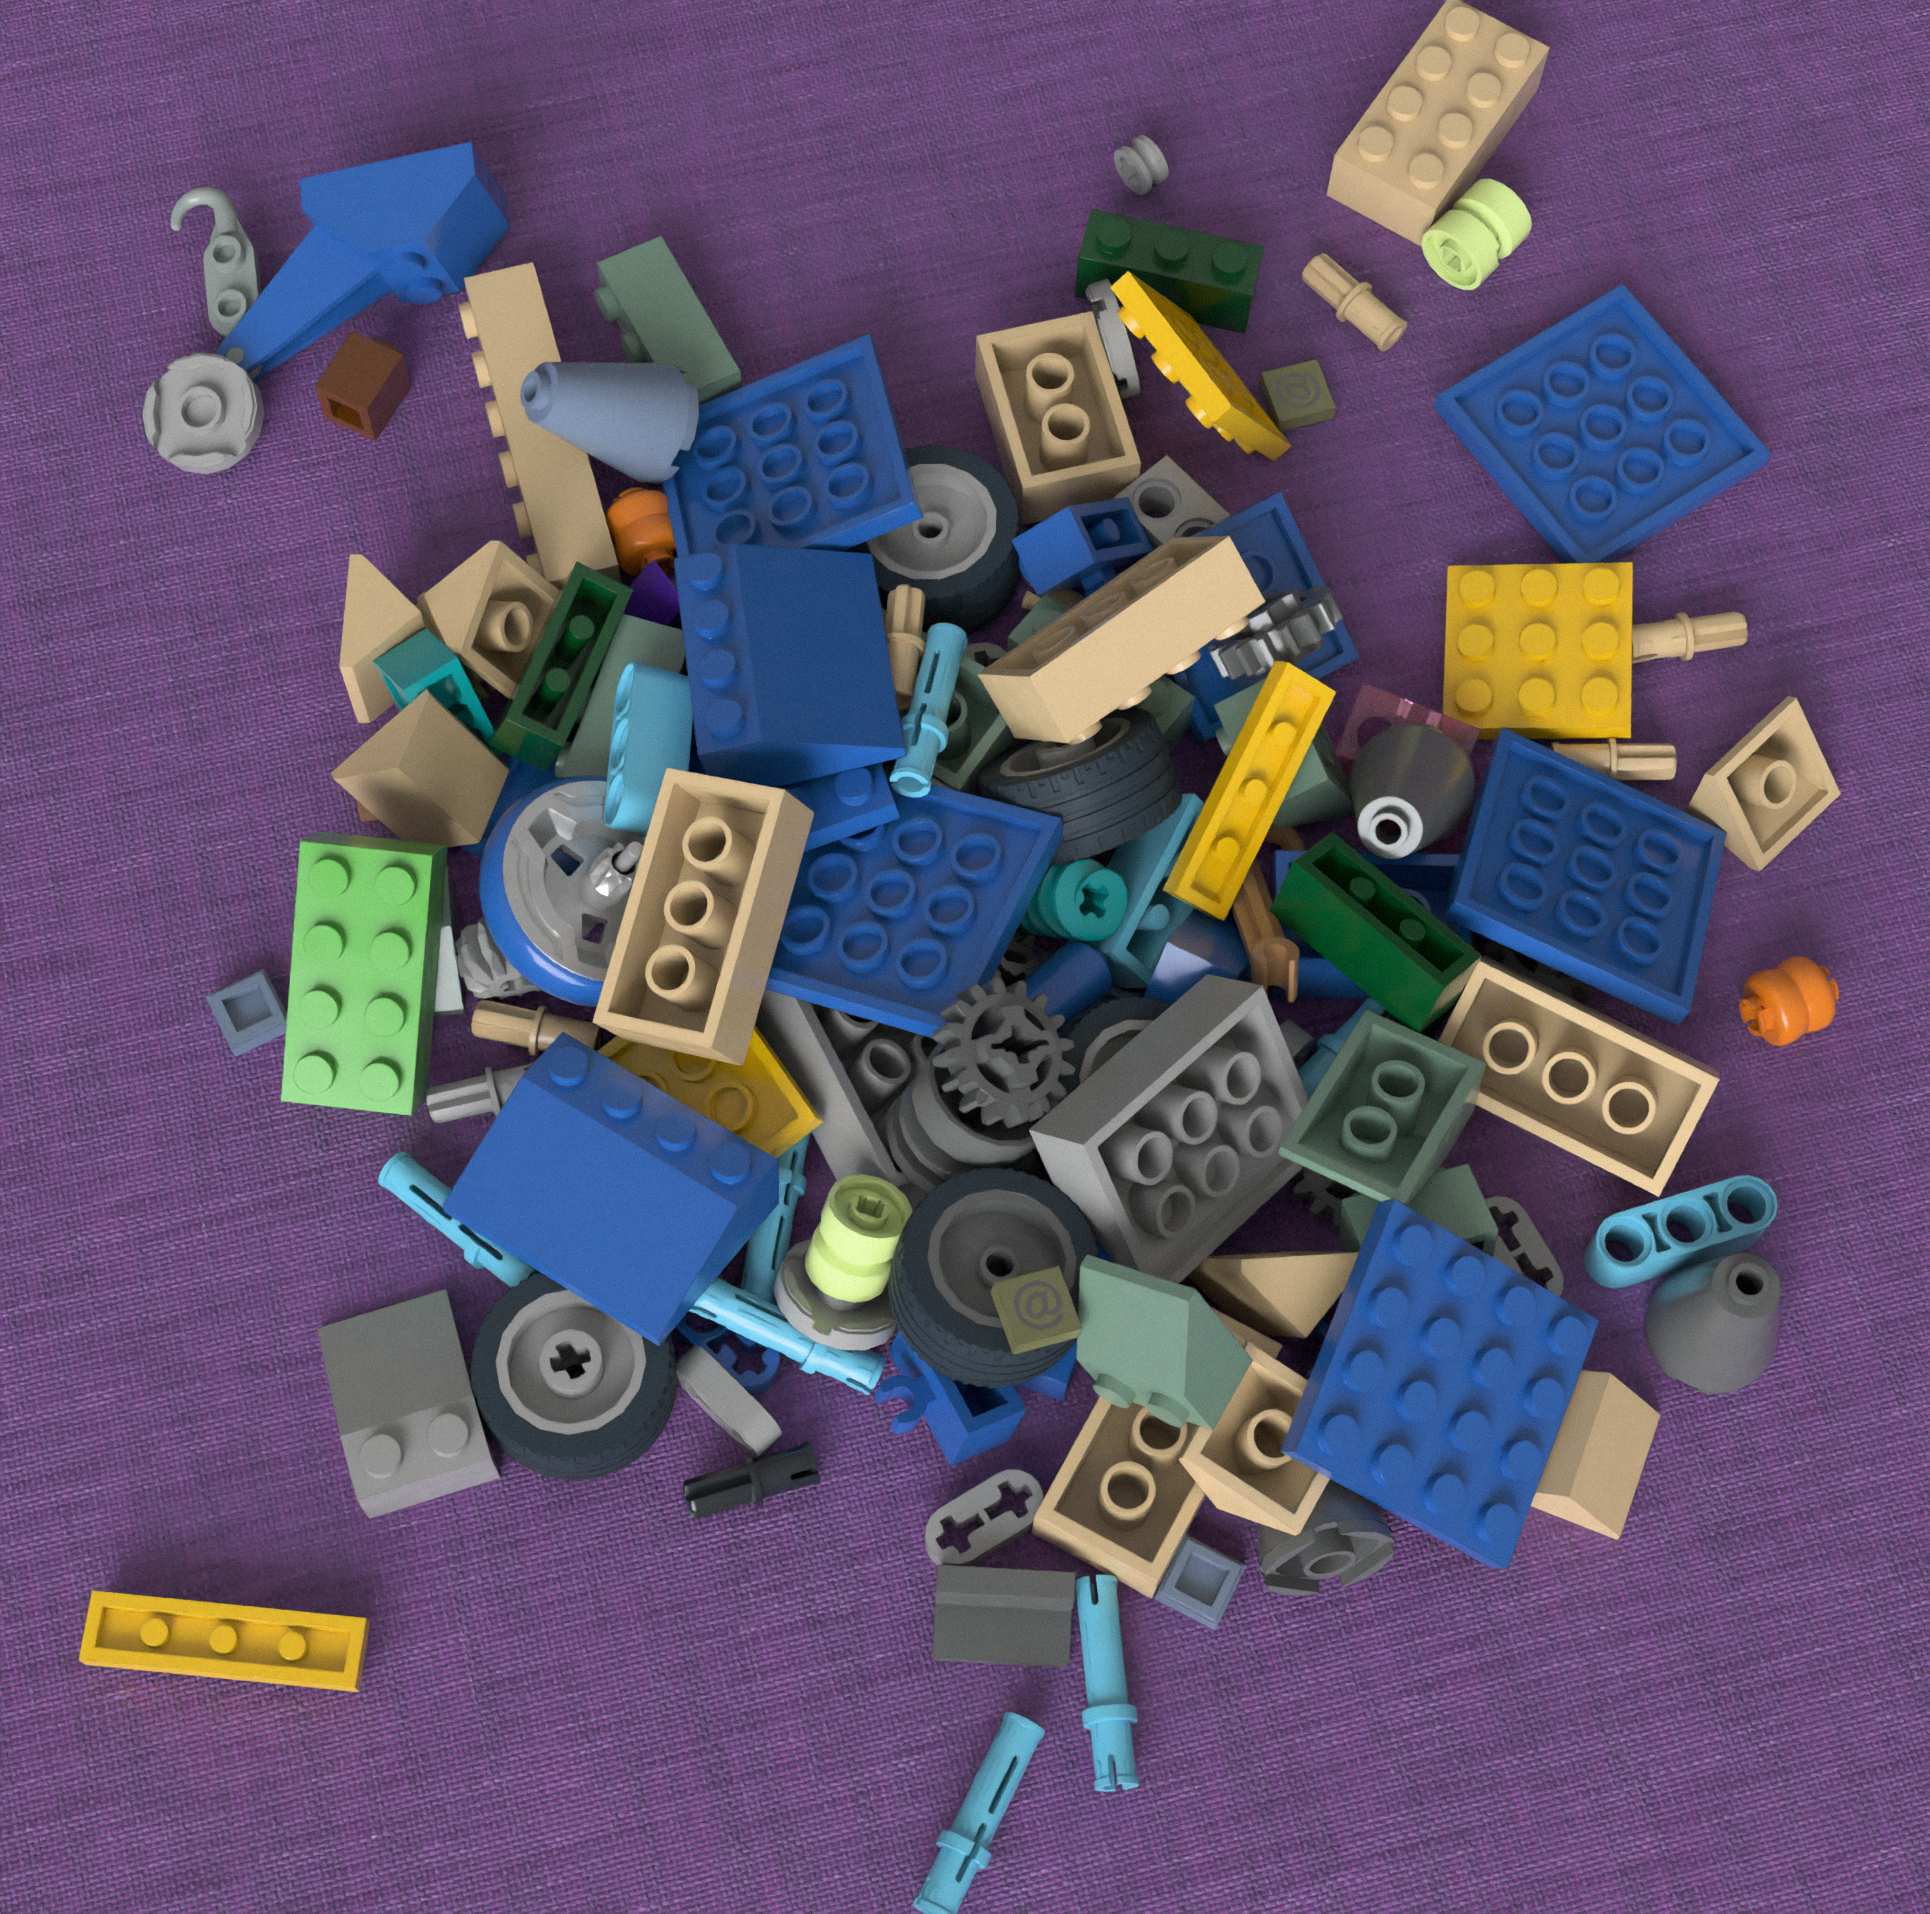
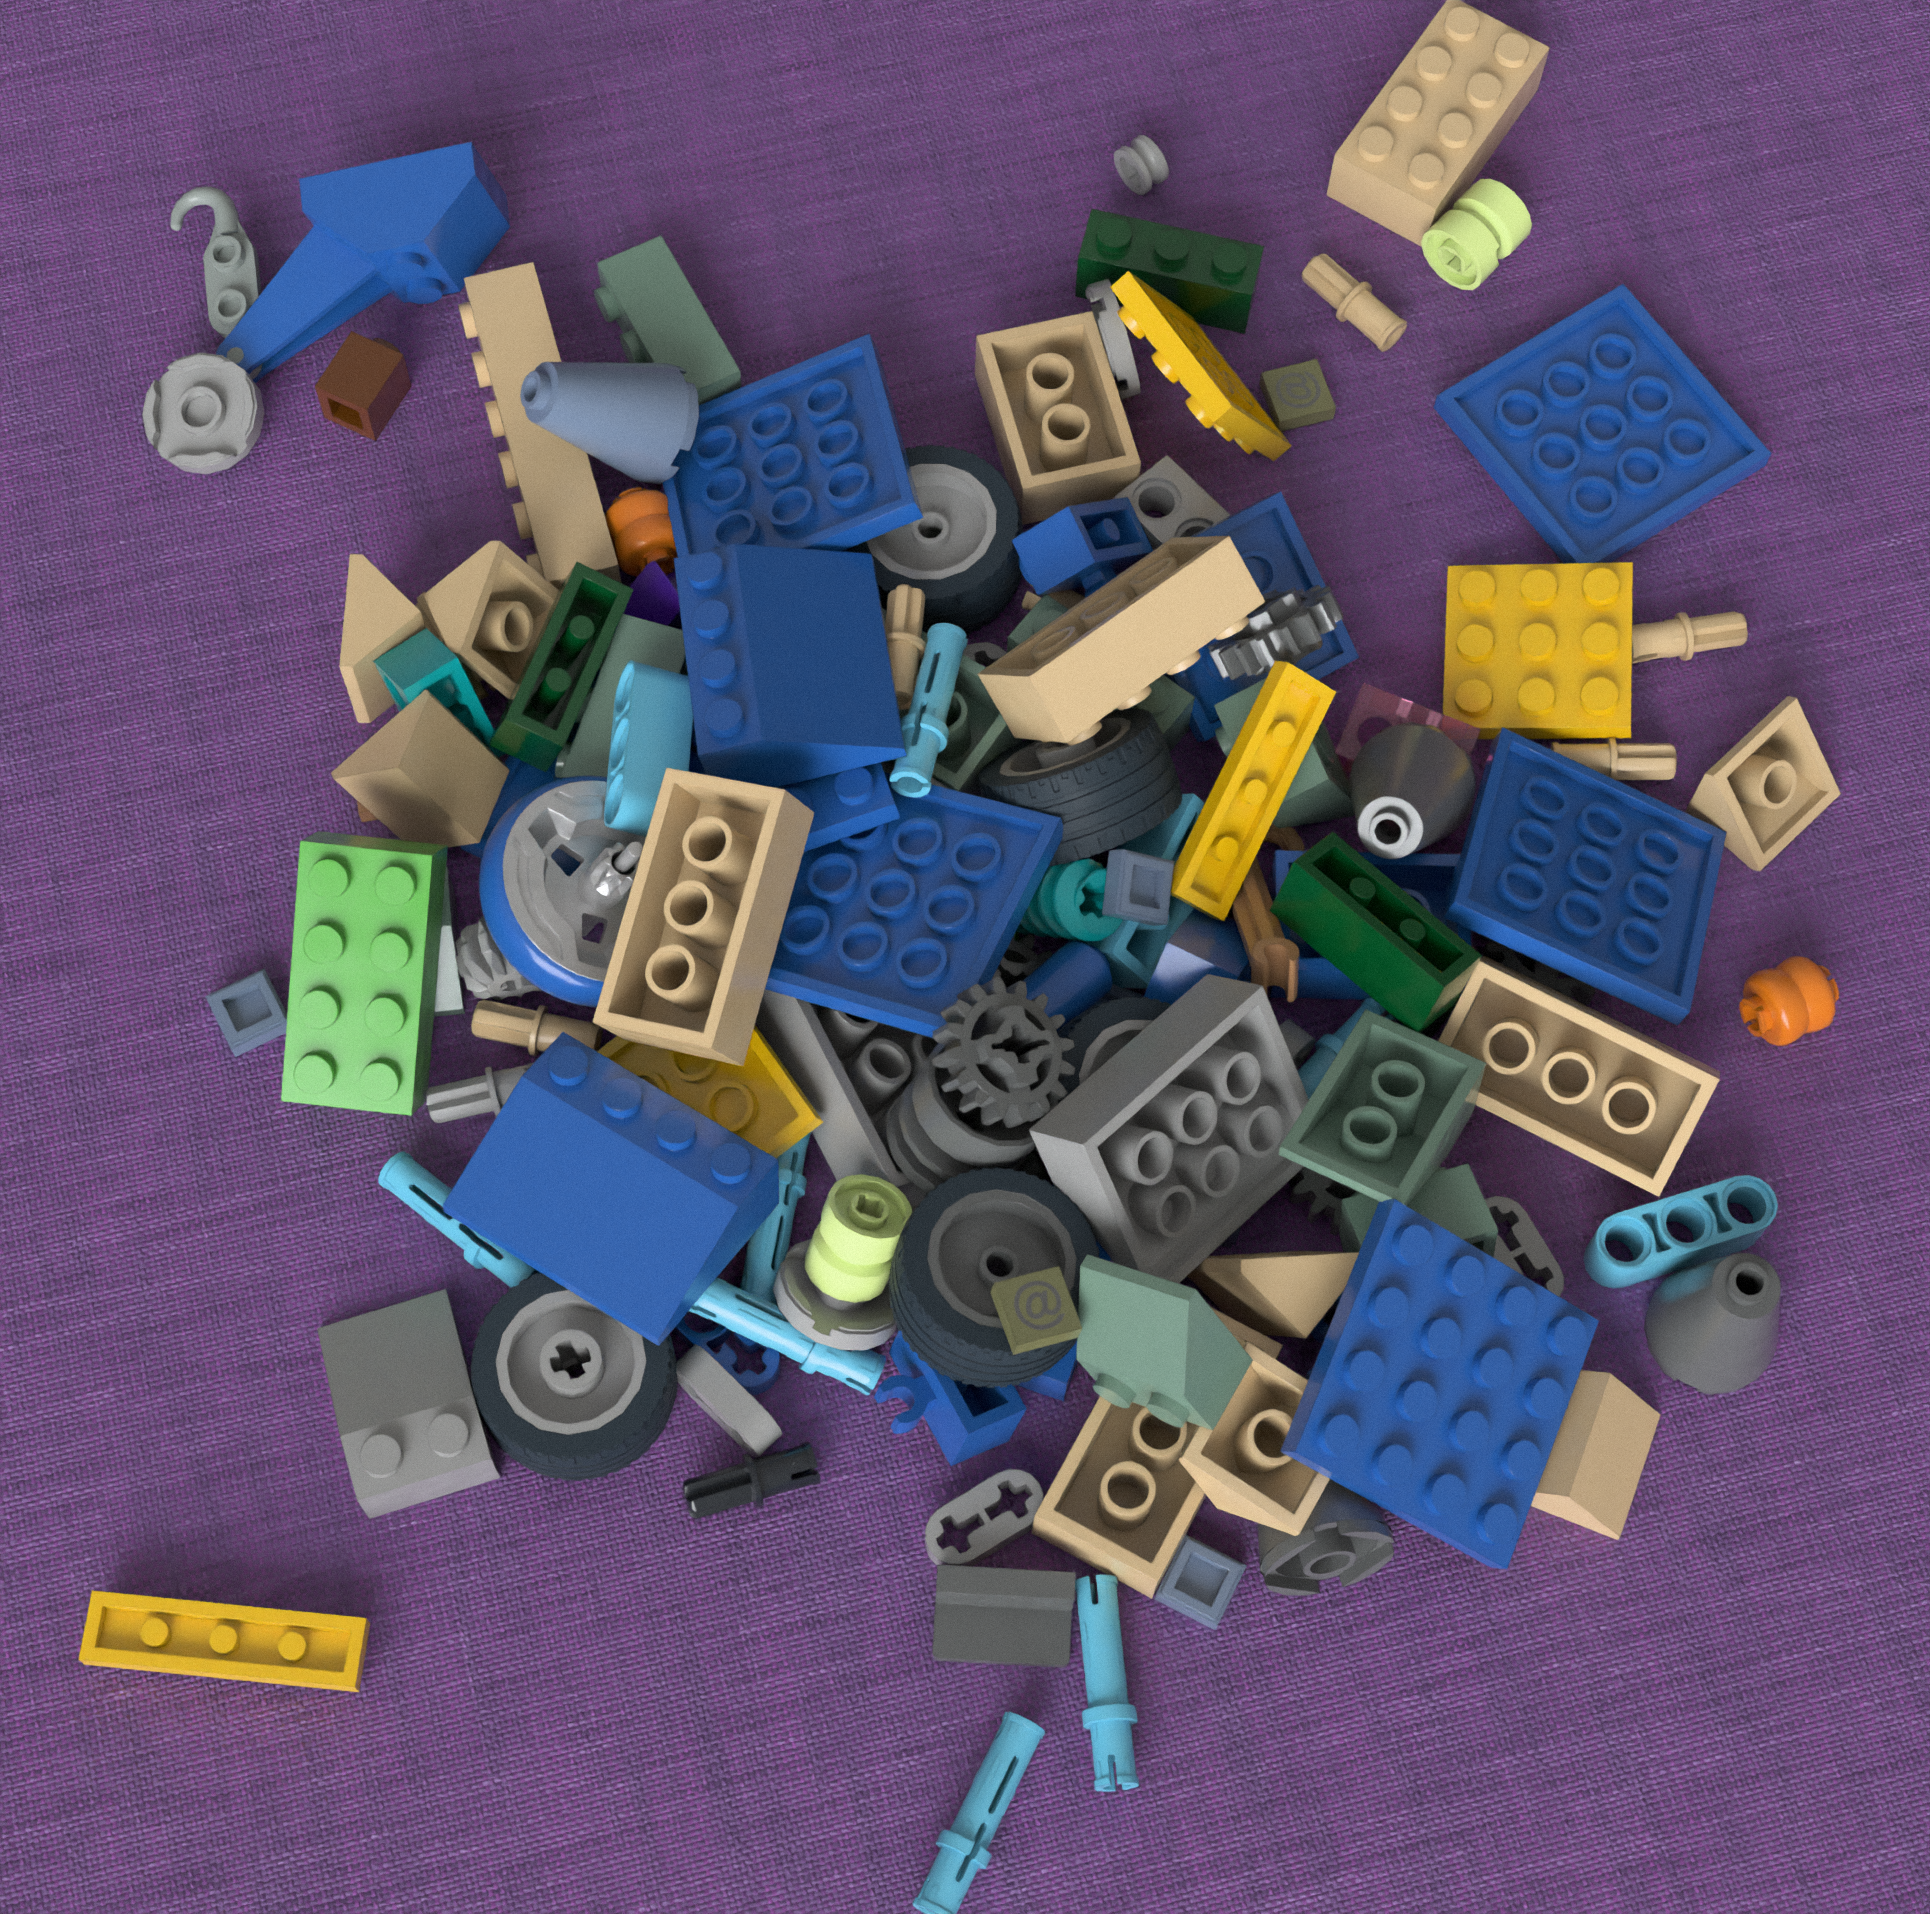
(1138, 887): none -> sand blue tile

